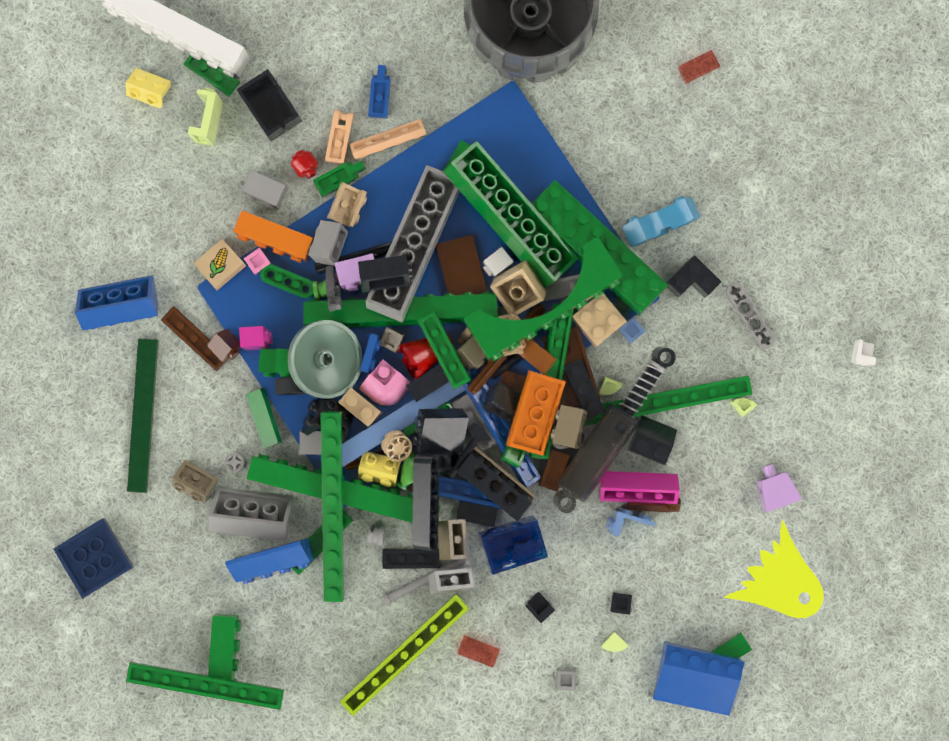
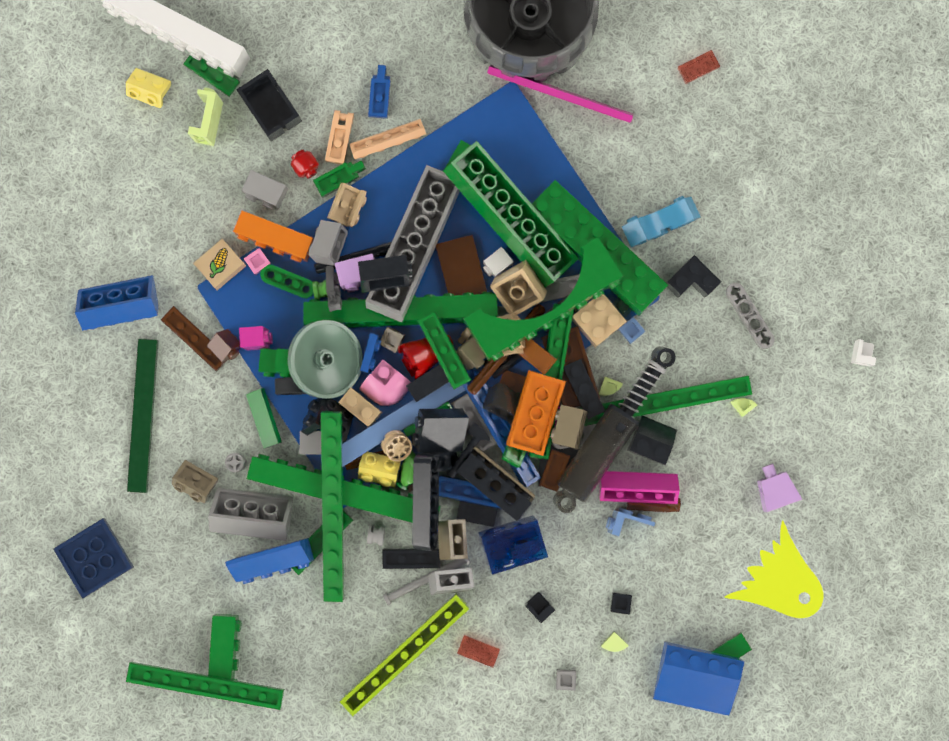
(564, 95): none -> dark pink tile

